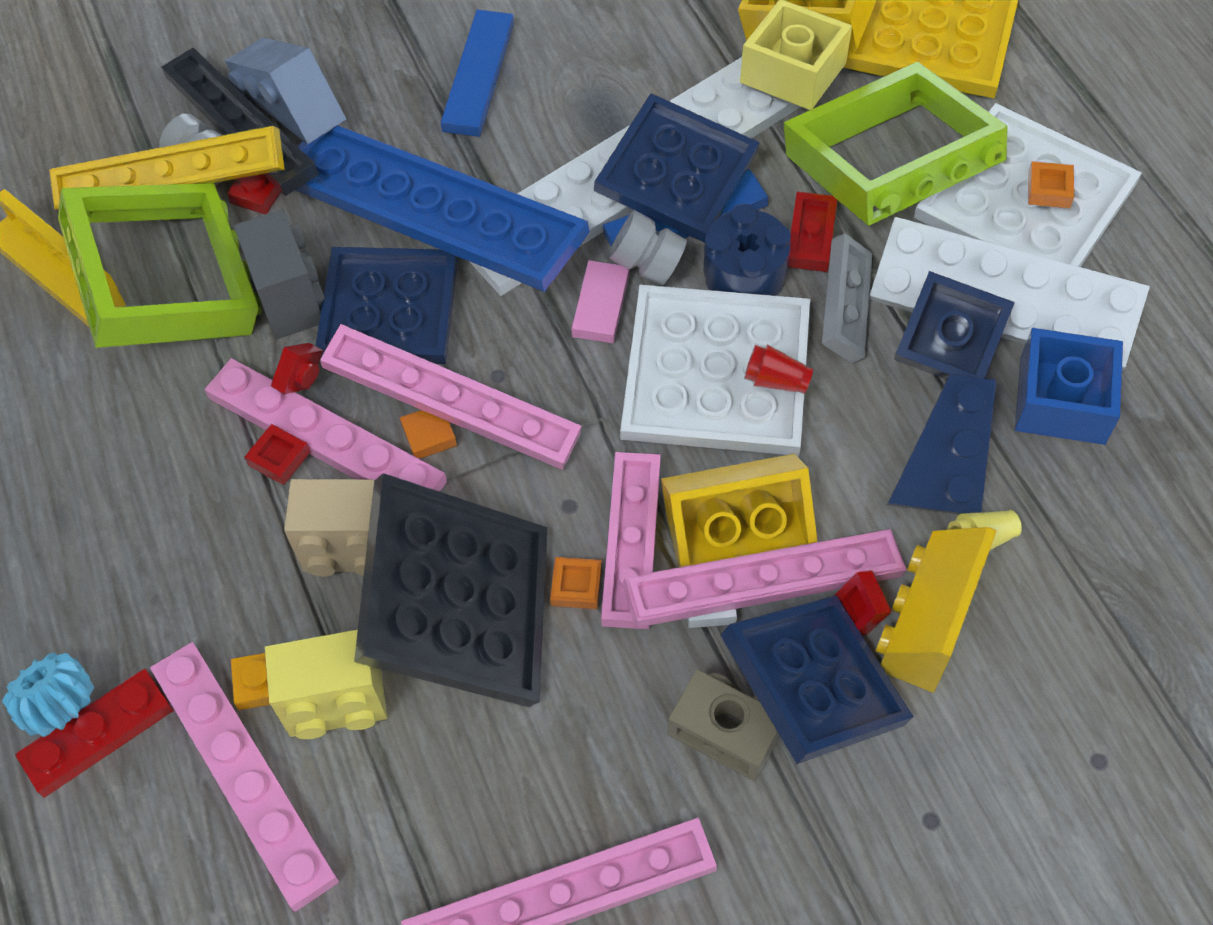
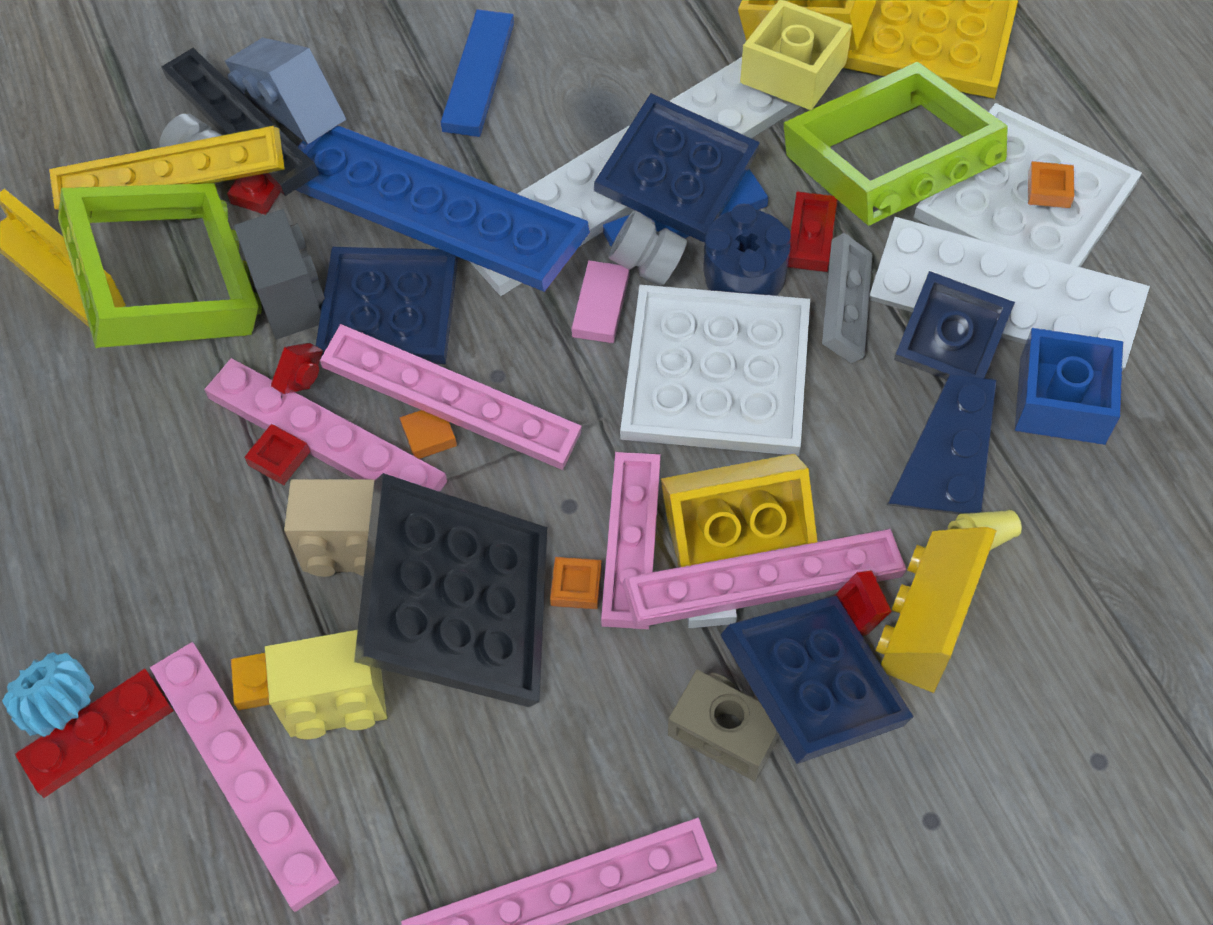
(777, 371): red cone -> none

